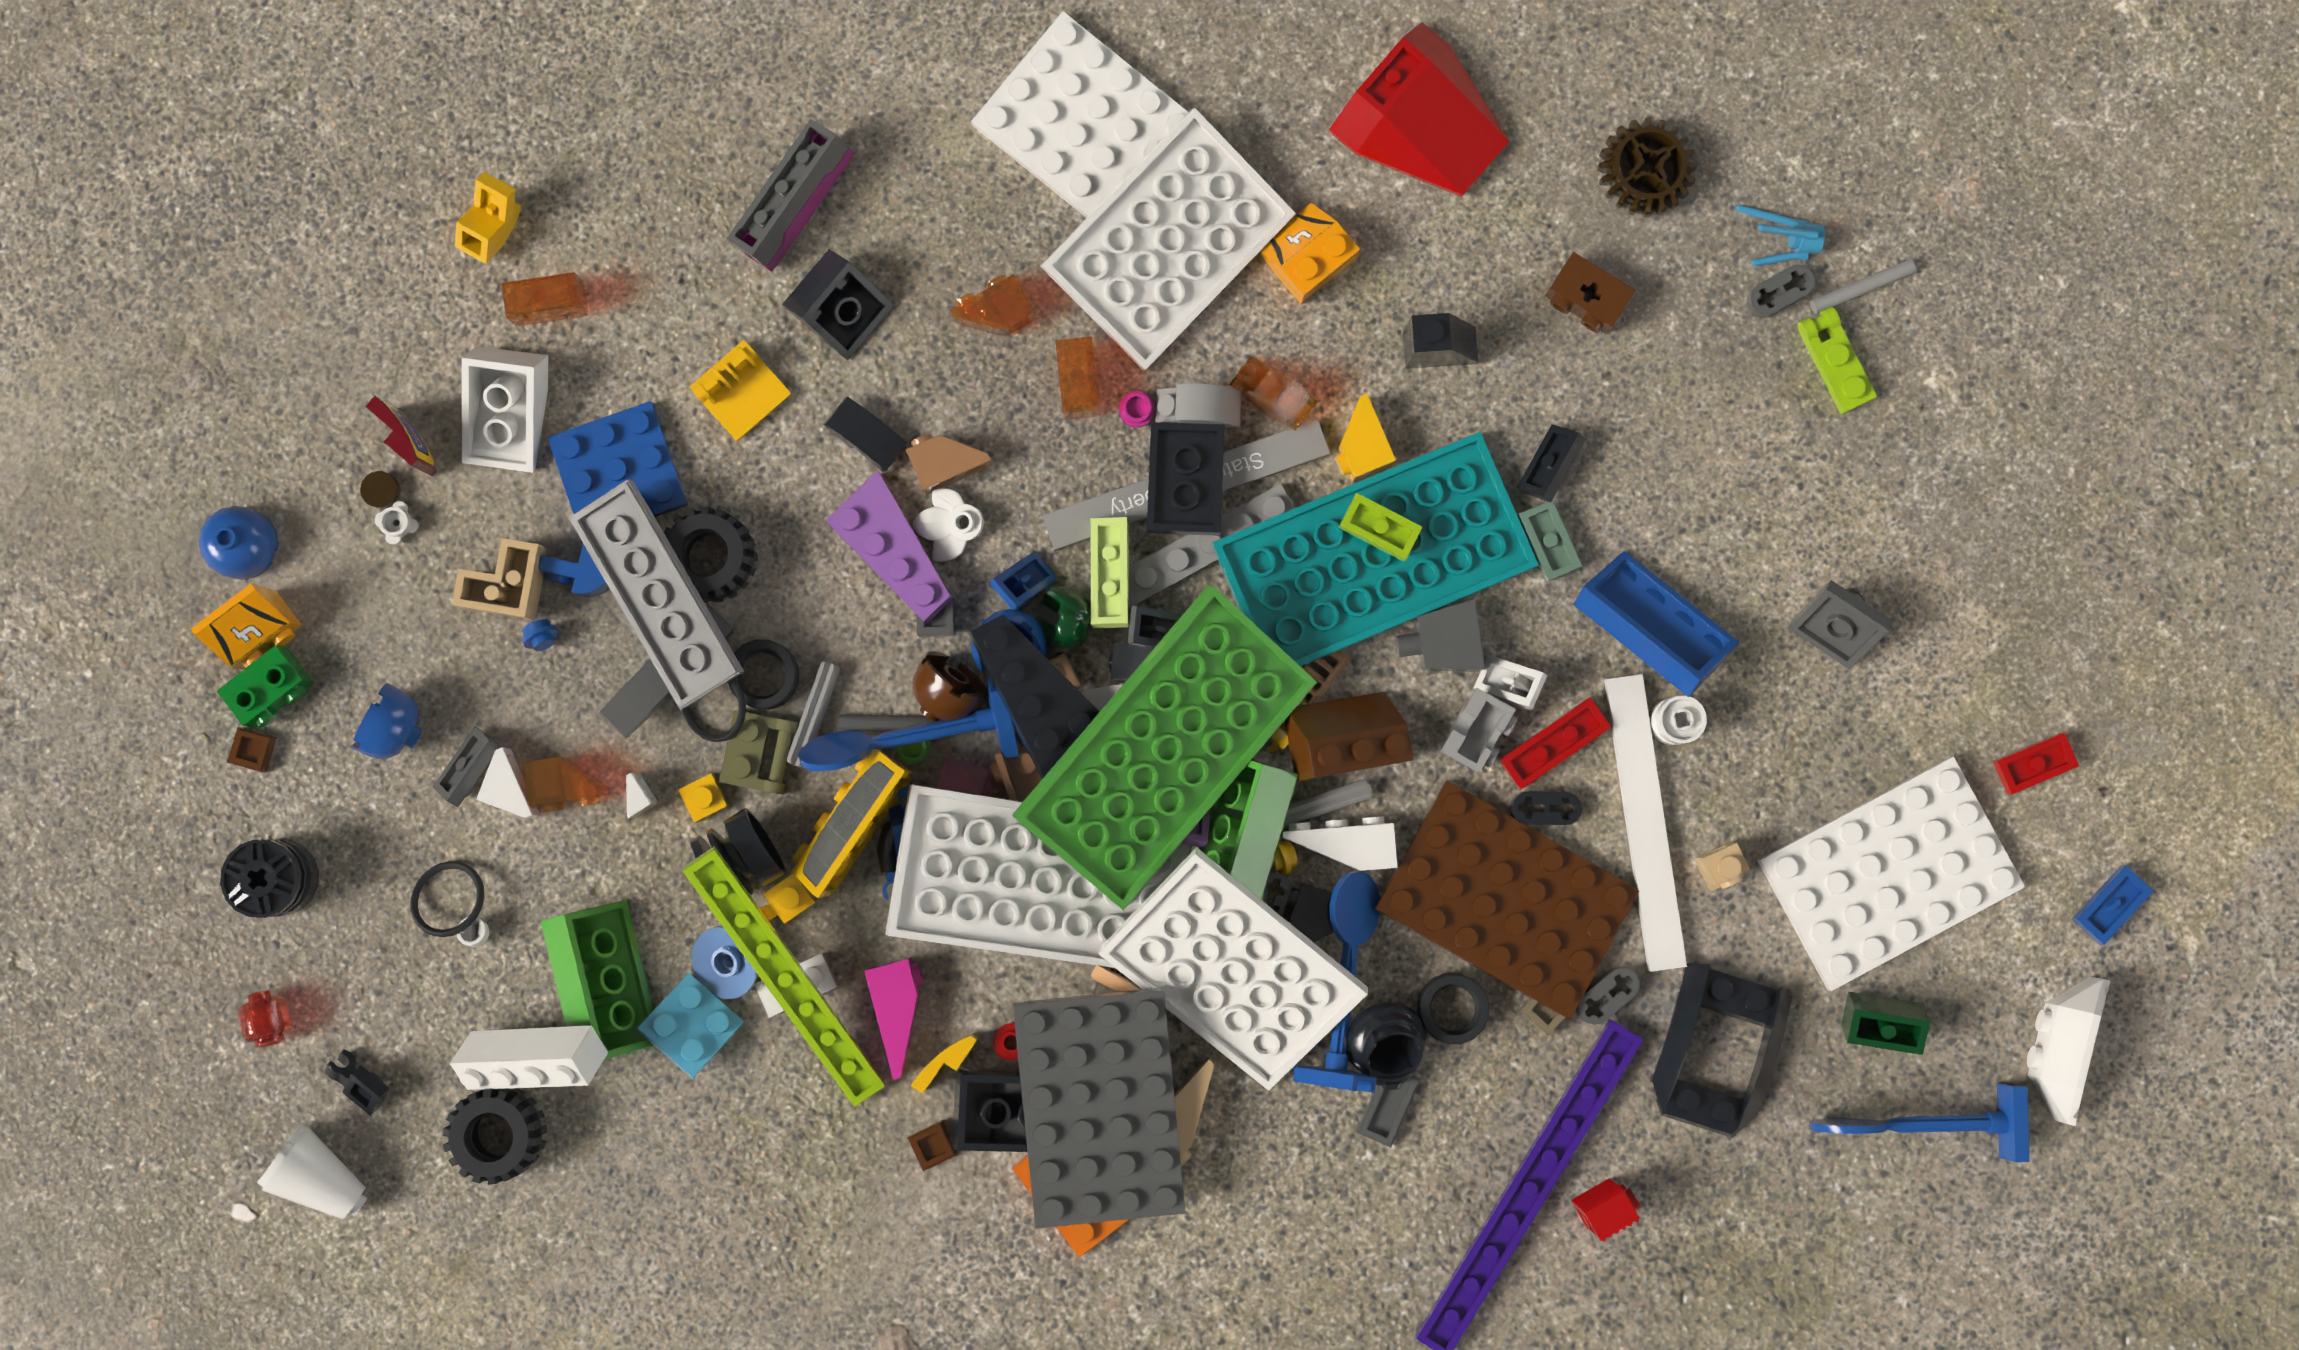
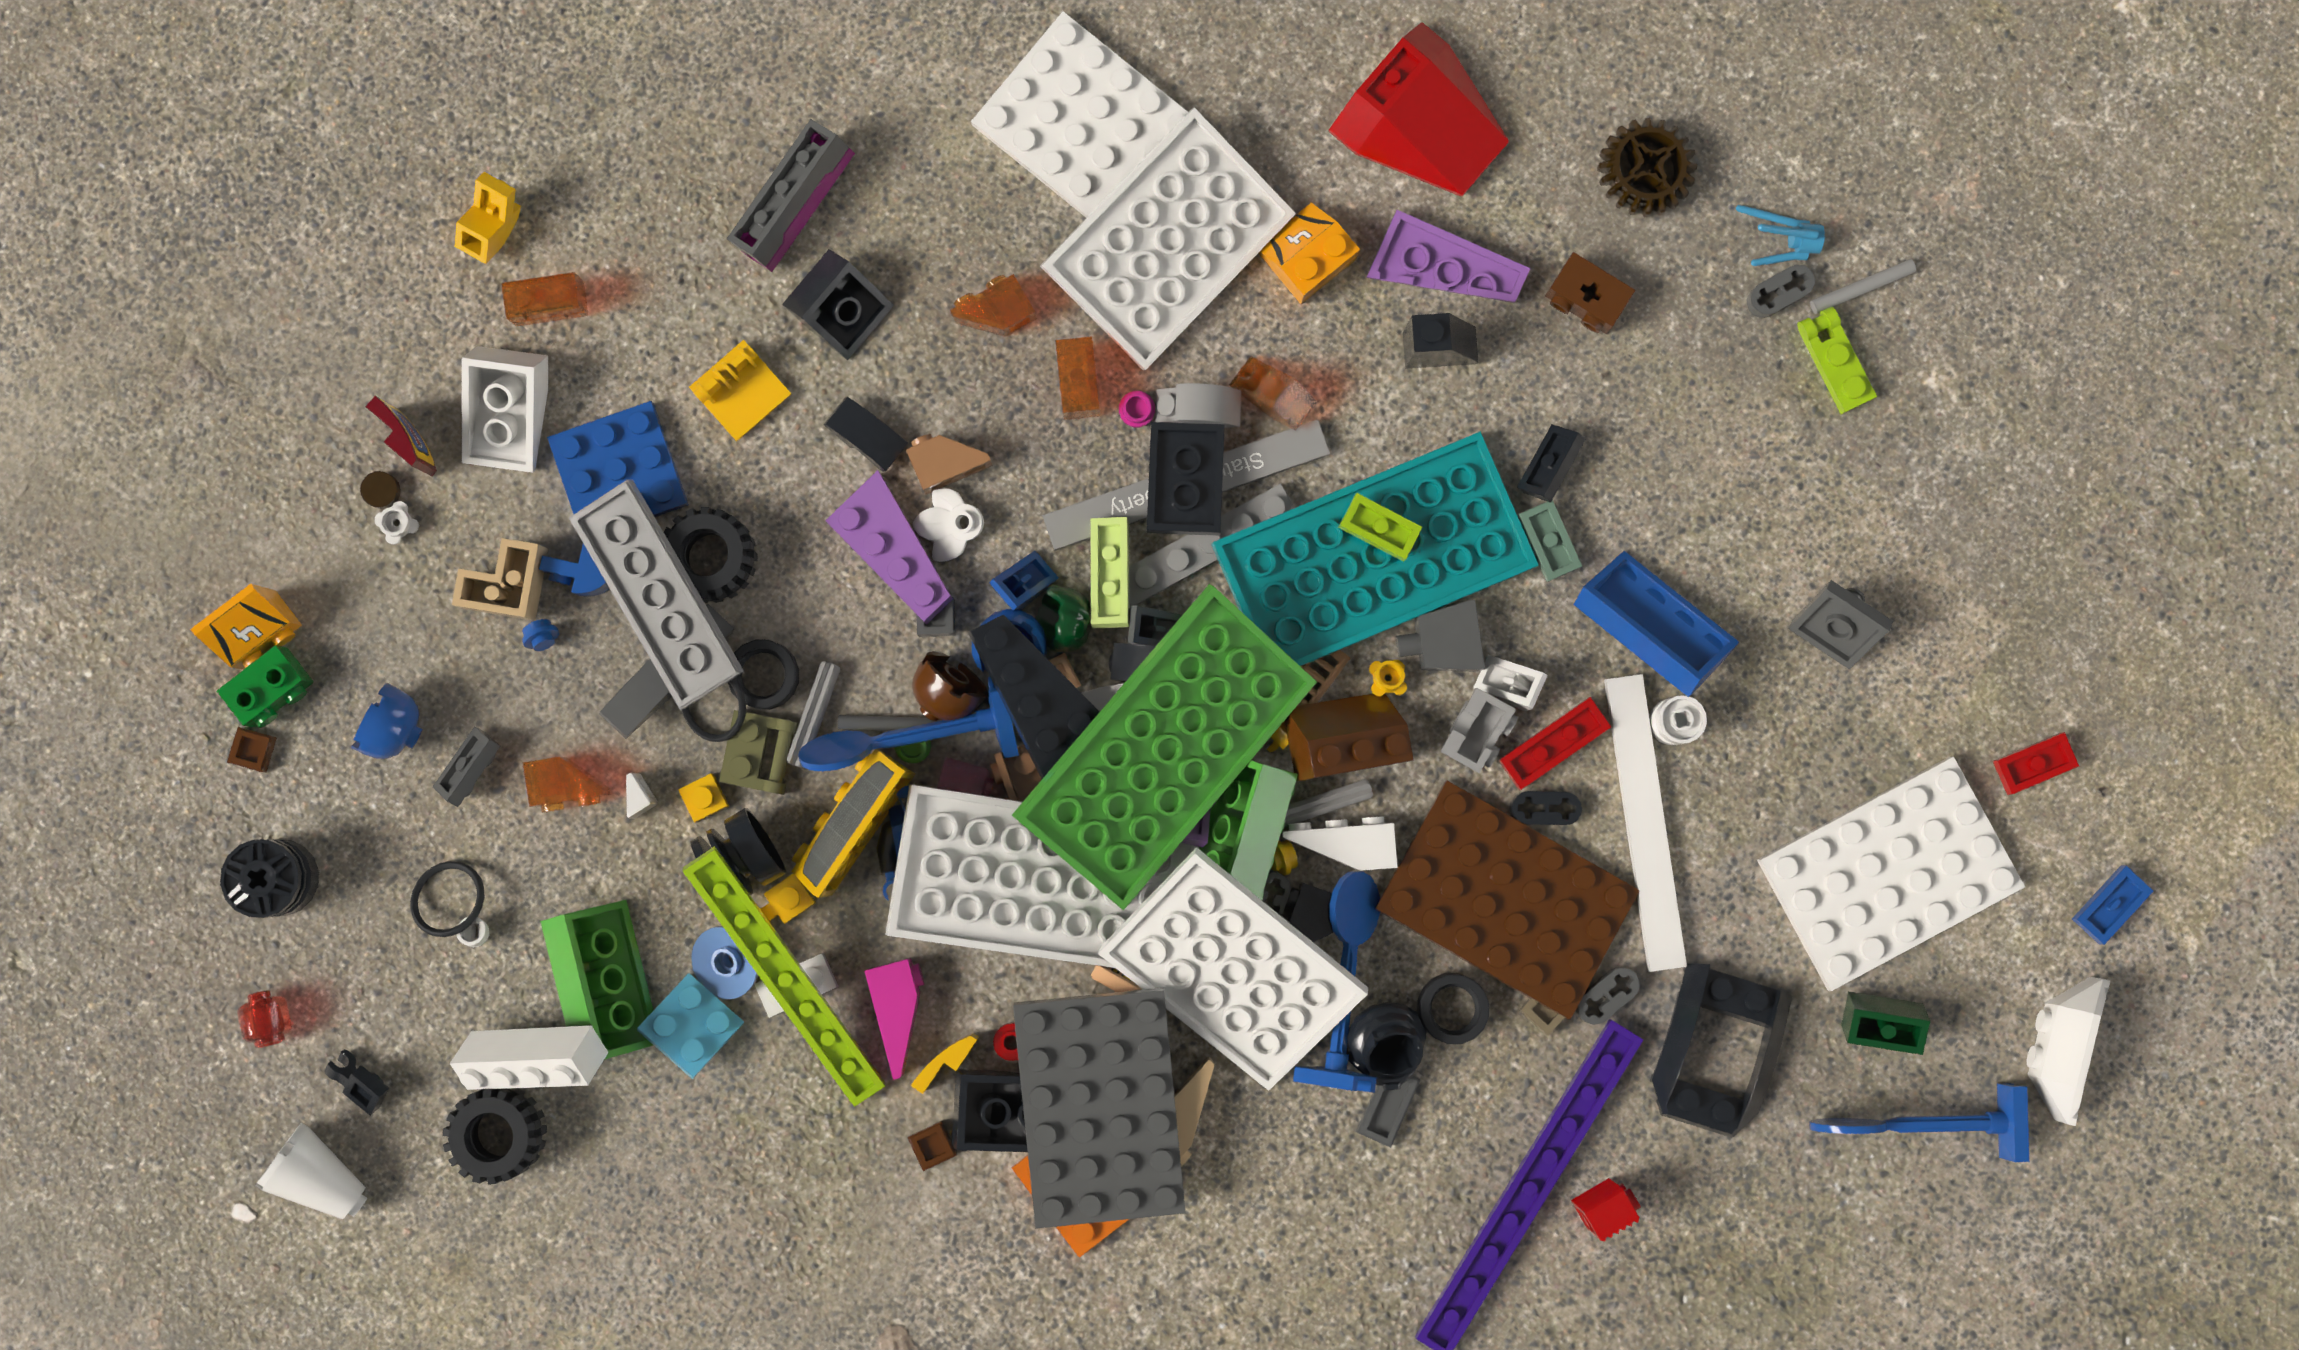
(238, 542): blue cylinder -> none
(506, 786): white slope -> none
(1364, 444): yellow slope -> none
(1395, 670): none -> yellow plate
(1438, 260): none -> medium lavender wing
(1722, 866): tan brick -> none

